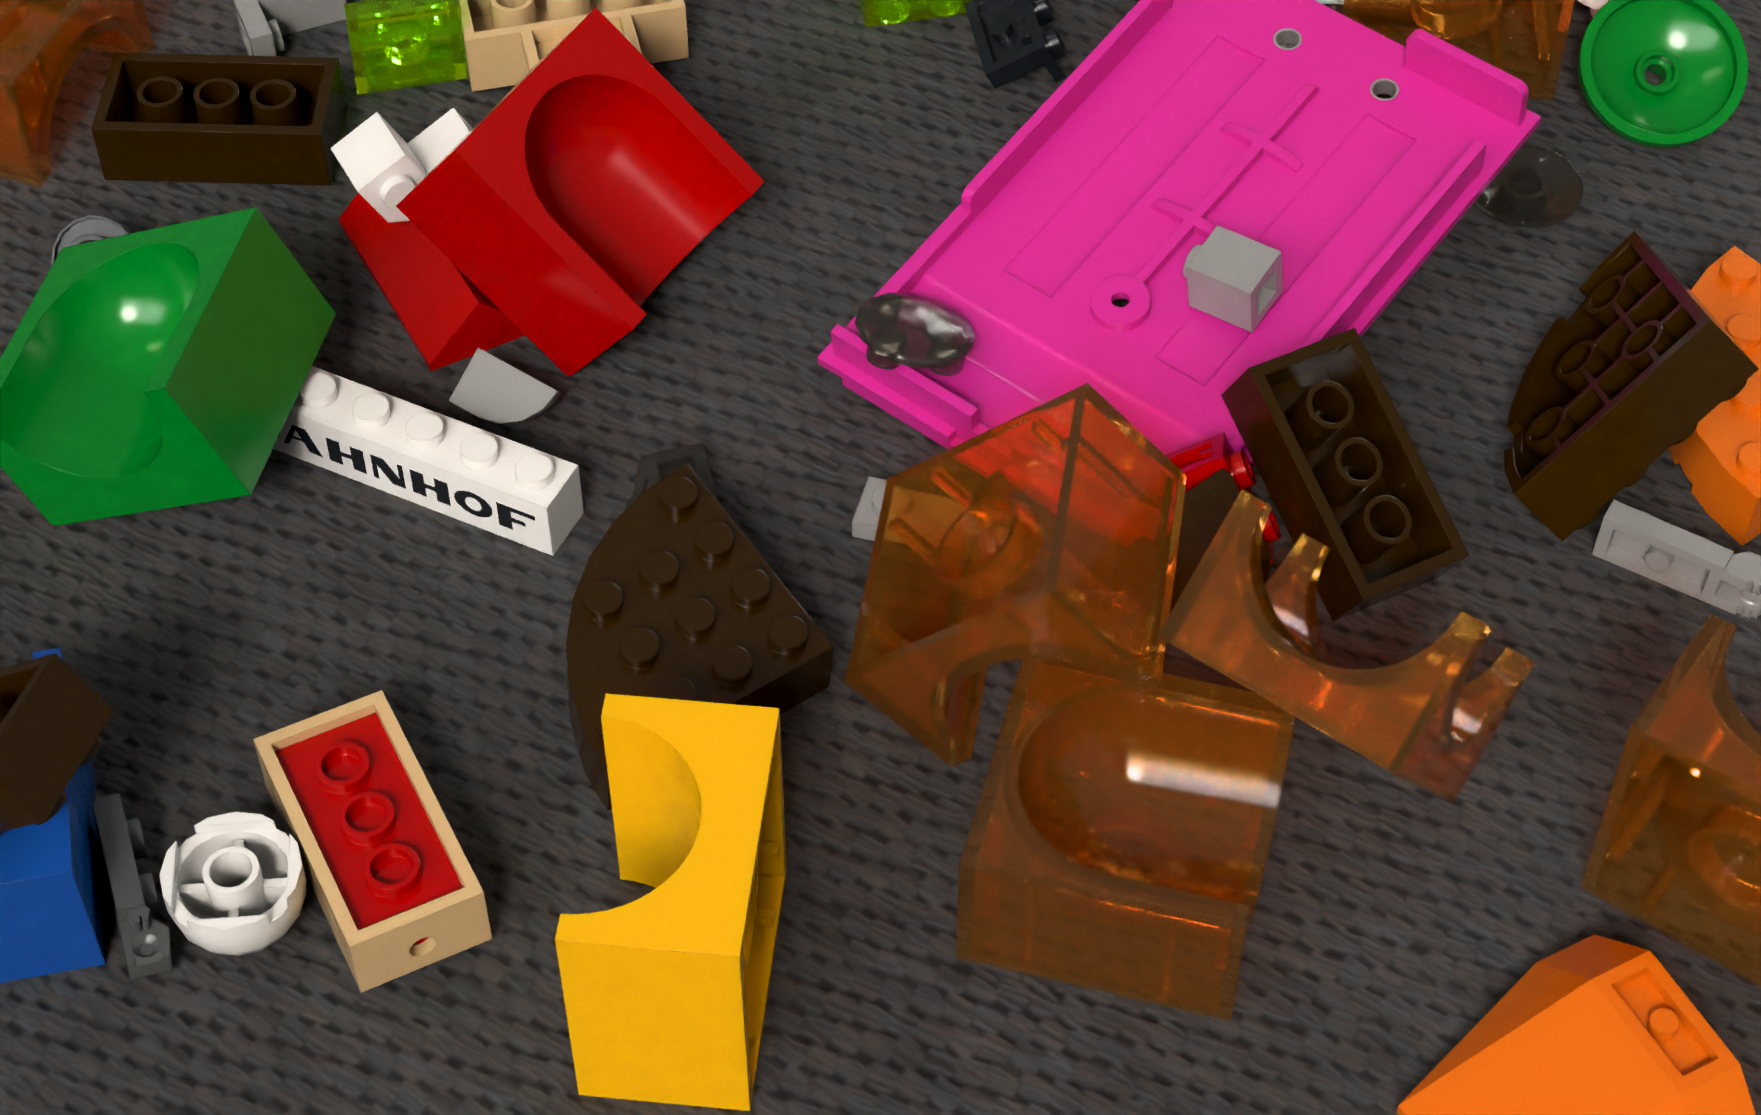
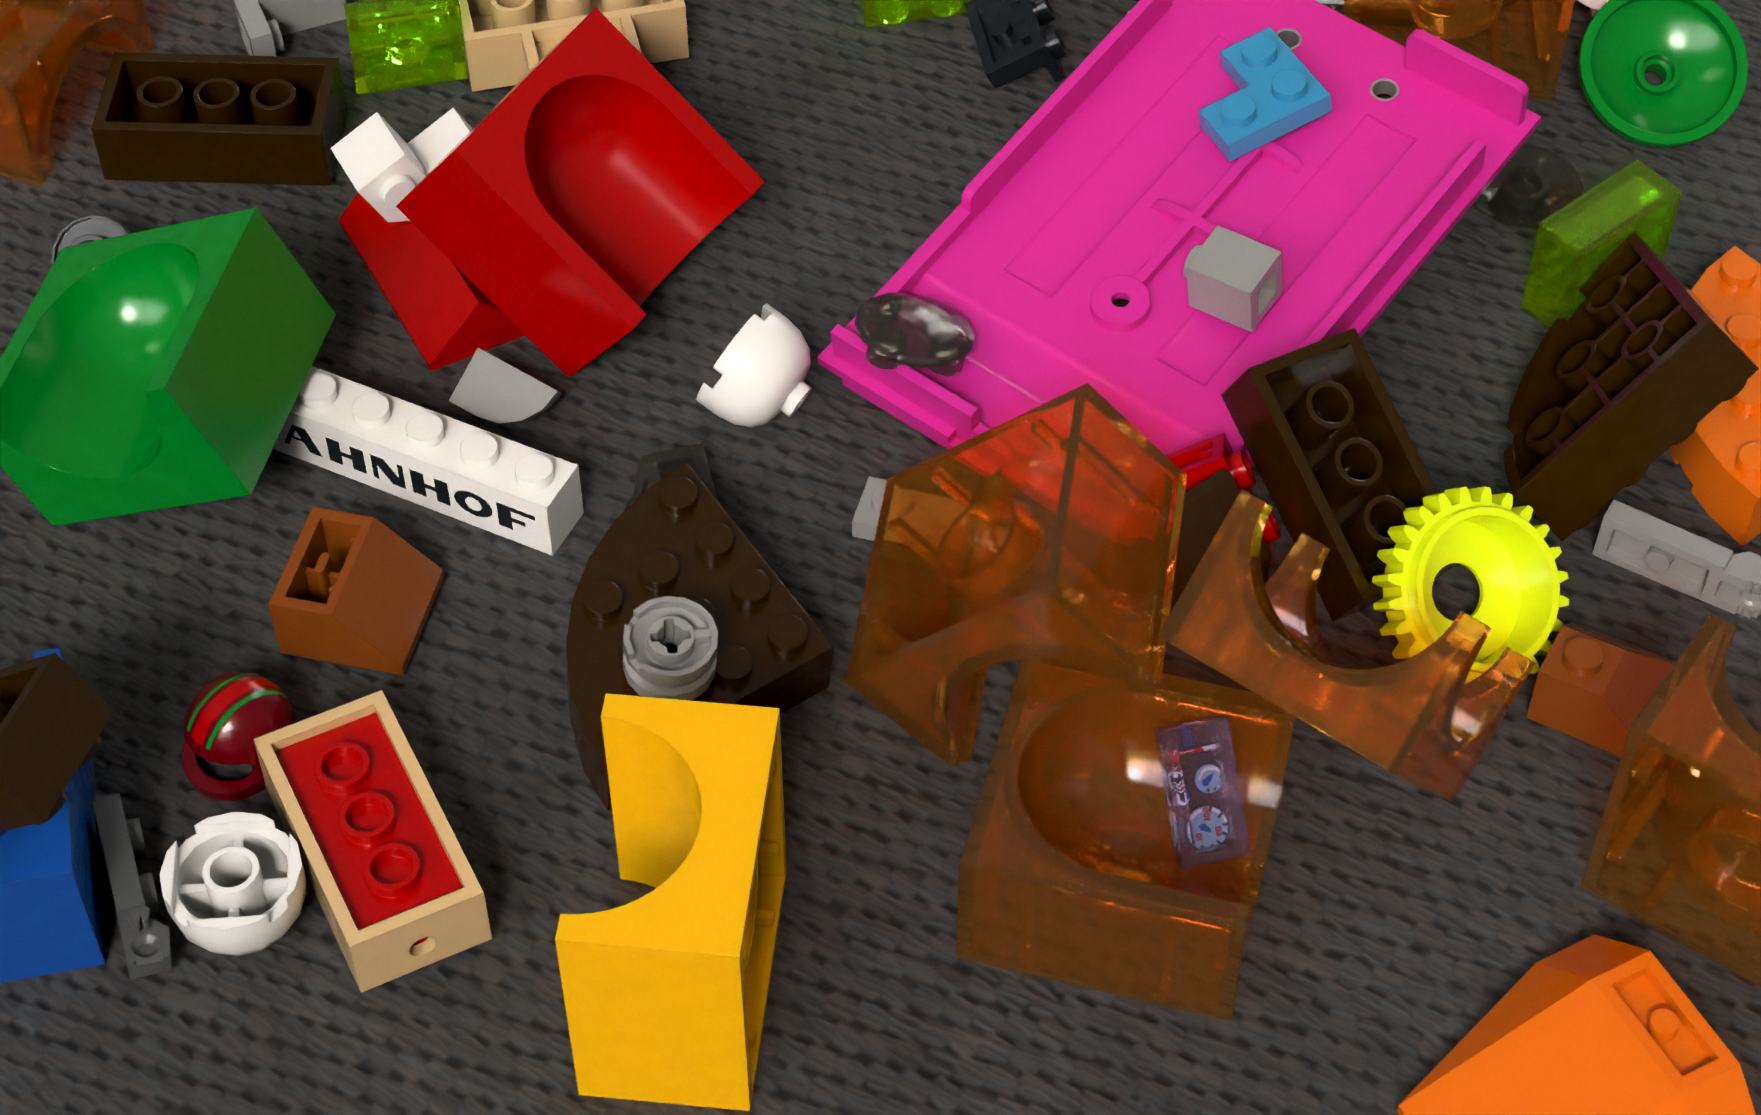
(222, 730): none -> dark red helmet
(353, 594): none -> dark orange slope
(664, 674): none -> light grey wheel
(760, 372): none -> white cylinder
(1202, 791): none -> clear purple tile
(1272, 99): none -> dark azure plate
(1502, 551): none -> neon yellow gear
(1589, 230): none -> clear neon green brick
(1595, 686): none -> dark orange slope

